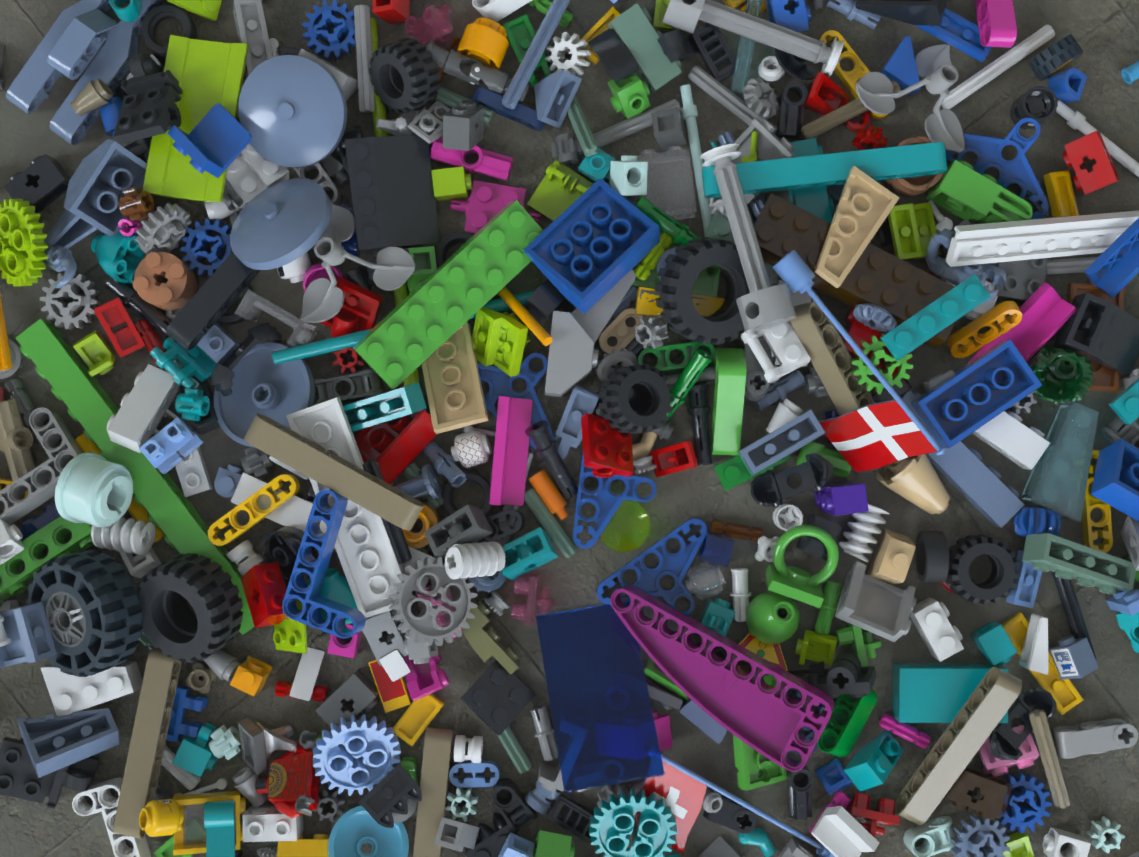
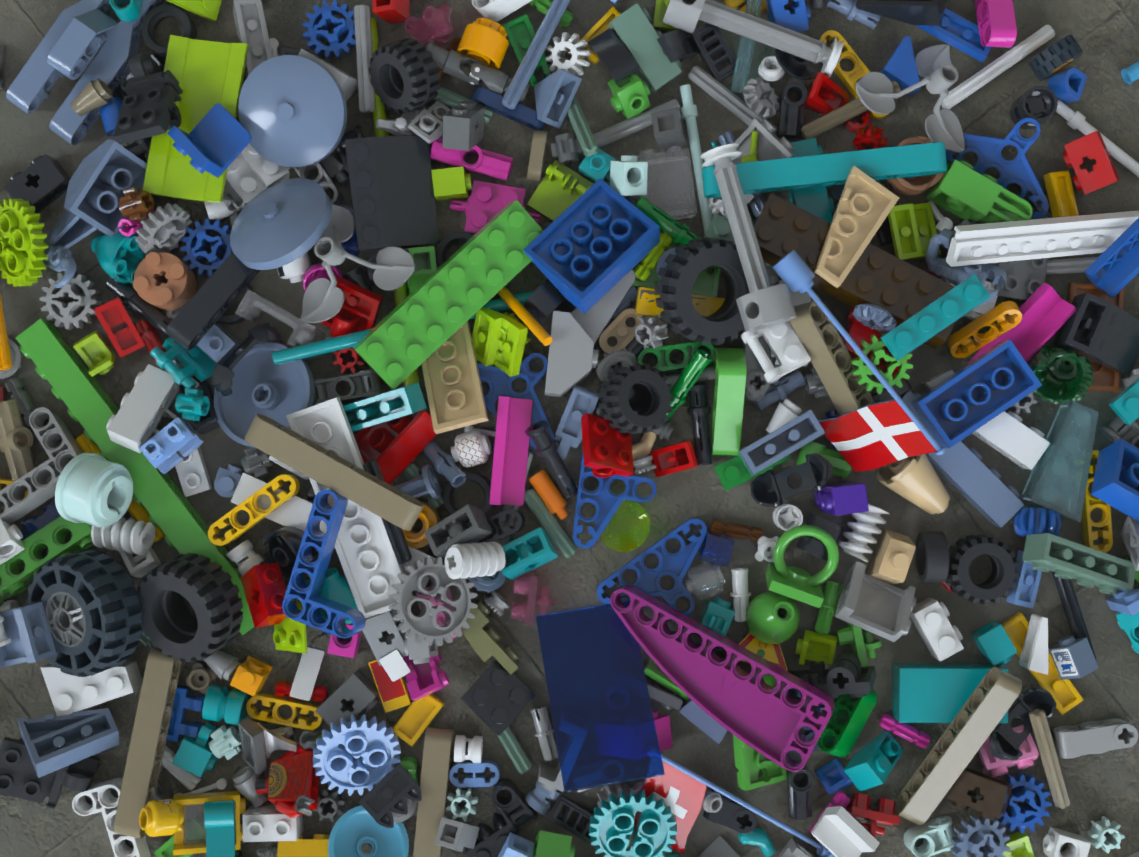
(223, 704): none -> teal wheel
(264, 715): none -> yellow beam
(537, 155): none -> dark tan beam

